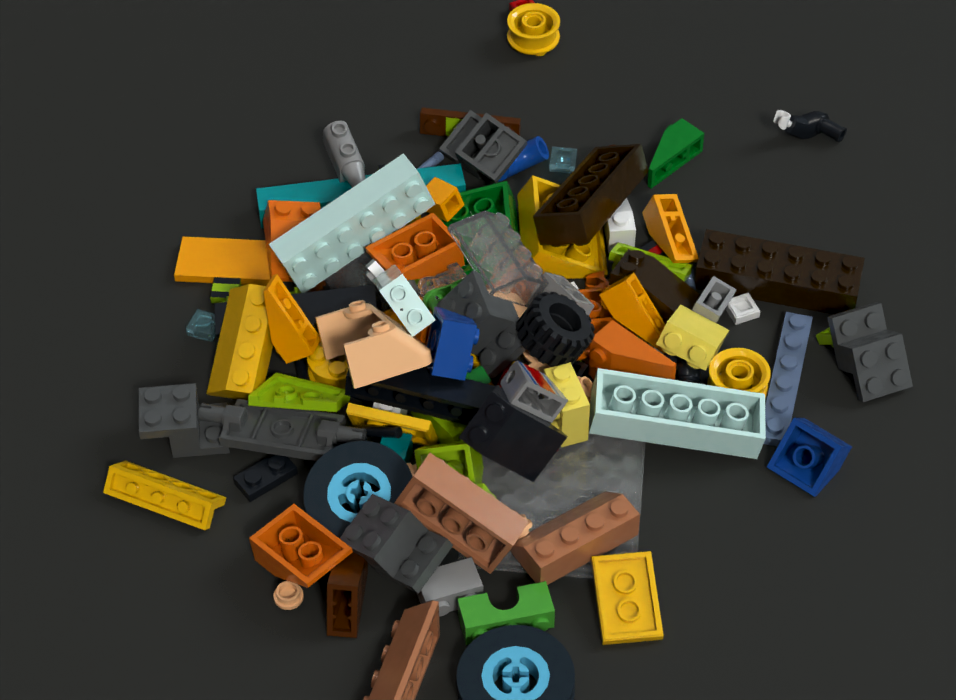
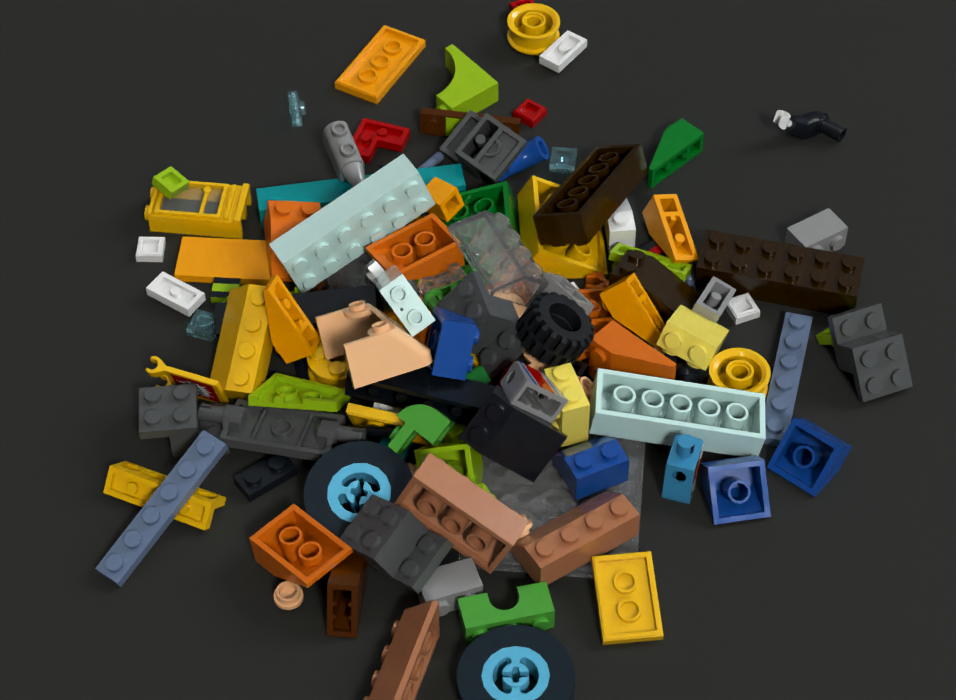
(150, 249): none -> white tile
(161, 508): none -> sand blue plate
(170, 182): none -> lime plate
(175, 293): none -> white plate
(200, 210): none -> yellow door
(207, 388): none -> yellow flag
(296, 108): none -> clear light blue plate
(377, 134): none -> red plate
(380, 64): none -> light orange tile
(419, 419): none -> bright green brick
(470, 85): none -> lime arch
(530, 113): none -> red tile
(563, 51): none -> white plate
(592, 466): none -> blue slope
(686, 458): none -> dark azure torso
(736, 489): none -> blue slope
(819, 231): none -> light grey brick

